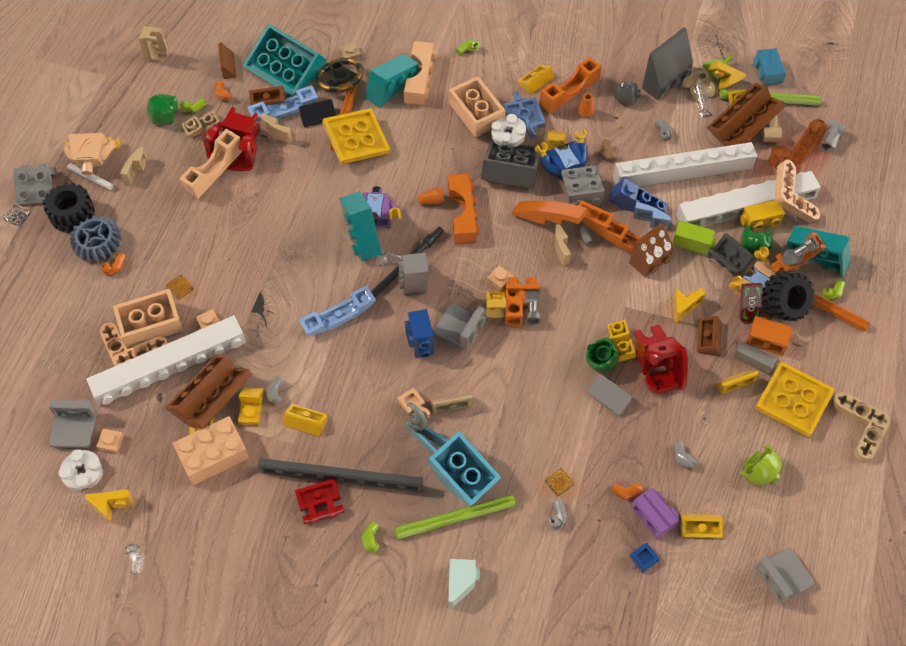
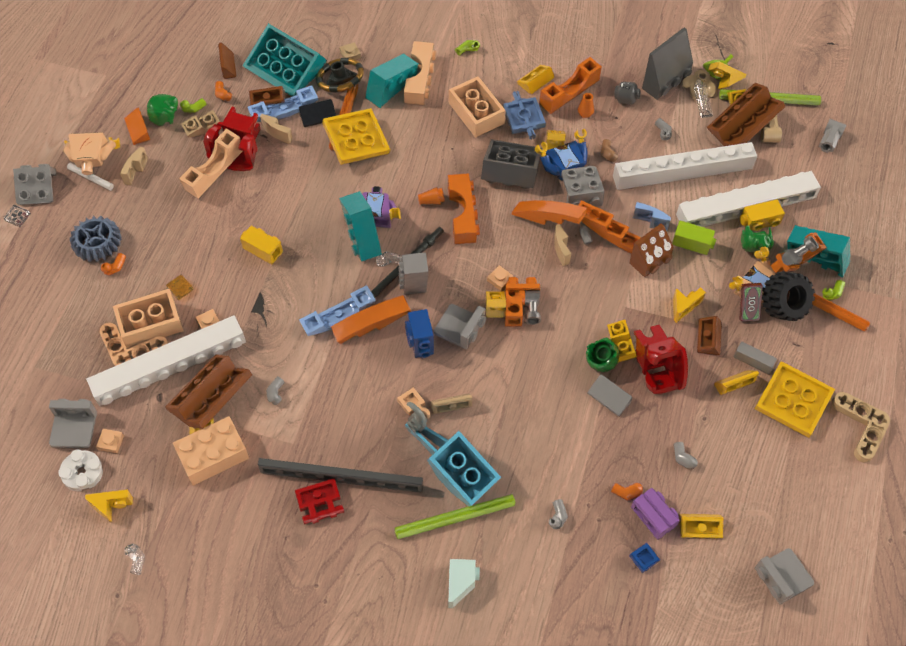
(67, 196): black tyre -> none
(136, 127): none -> orange slope
(153, 44): tan hinge -> none
(251, 406): yellow slope -> none
(261, 244): none -> yellow brick
(304, 420): yellow slope -> none
(368, 537): lime arm -> none
(373, 317): none -> orange slope
(505, 123): white plate -> none
(559, 482): clear yellow plate -> none
(626, 194): blue slope -> none
(732, 254): dark grey bracket -> none
(762, 467): lime cylinder -> none
(769, 66): dark azure brick -> none
(769, 335): orange brick -> none
(787, 198): light nougat beam -> none
(802, 149): clear orange beam -> none

